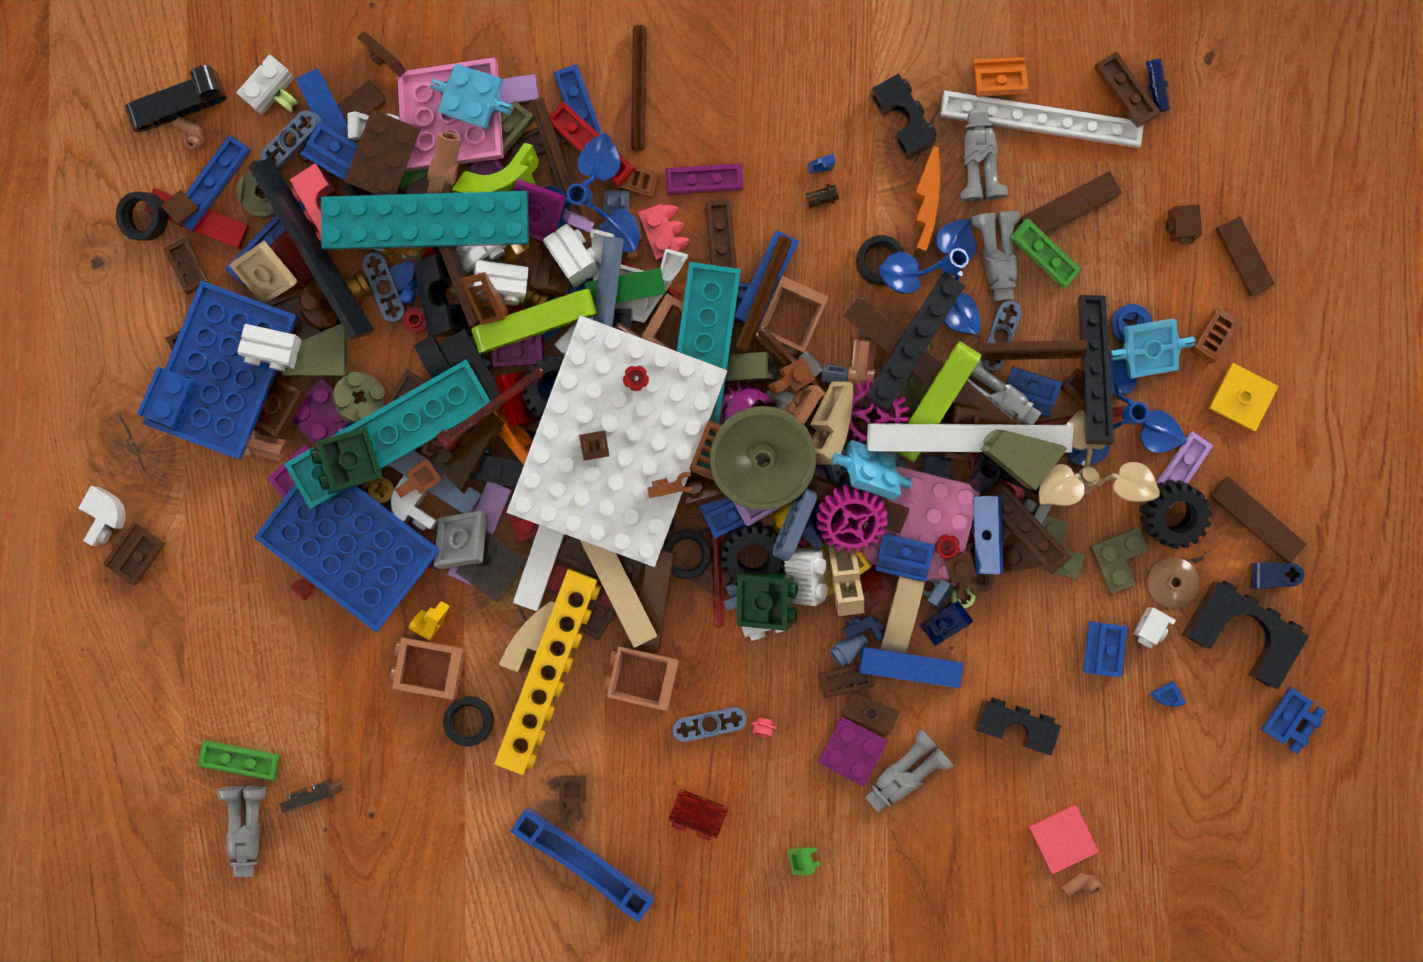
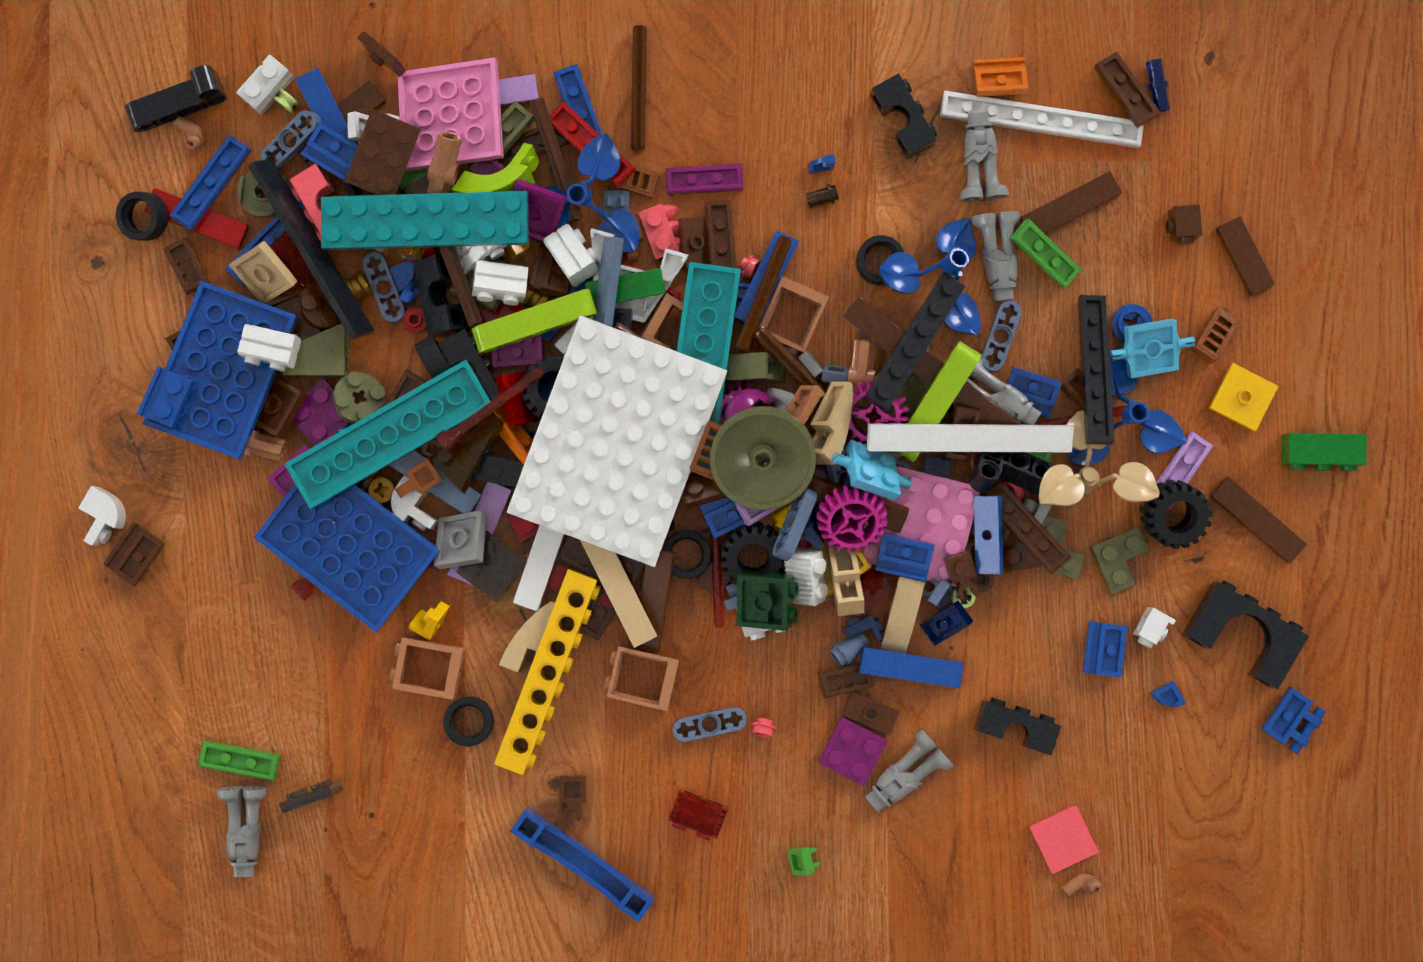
(180, 208): reddish brown tile -> none
(345, 461): dark green plate -> none
(471, 96): medium azure plate -> none
(483, 314): dark orange slope -> none
(577, 221): lavender tile -> none
(594, 445): reddish brown tile -> none
(642, 381): red plate -> none
(662, 487): dark orange plate -> none
(693, 240): none -> reddish brown plate
(749, 266): none -> coral plate
(793, 377): dark orange plate -> none
(928, 193): orange slope -> none
(947, 553): red plate -> none
(1022, 456): olive slope -> none
(1034, 350): reddish brown tile -> none
(1160, 583): medium nougat dish -> none
(1273, 575): dark blue piece -> none
(1323, 451): none -> green brick

